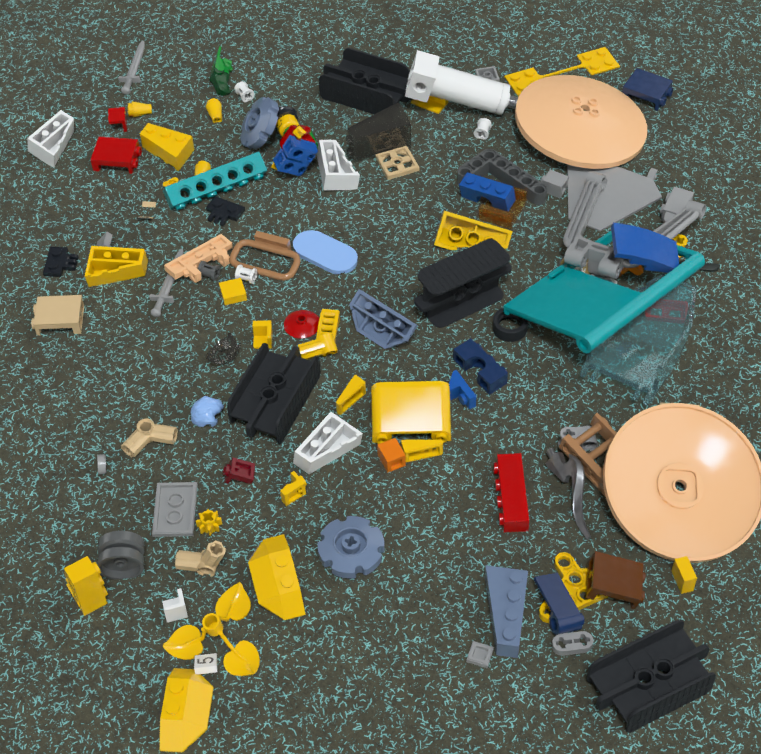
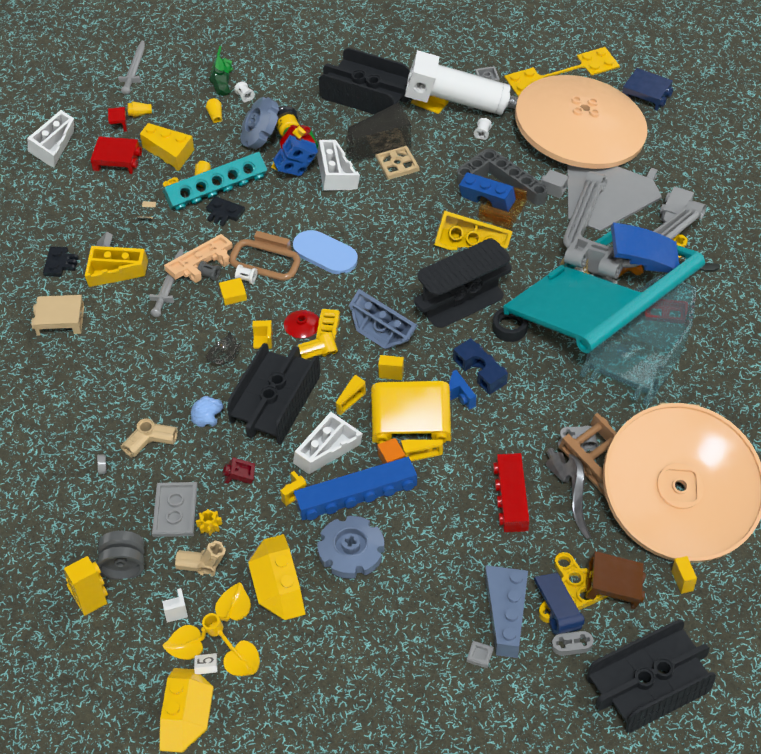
(355, 488): none -> blue brick
(391, 367): none -> yellow piece

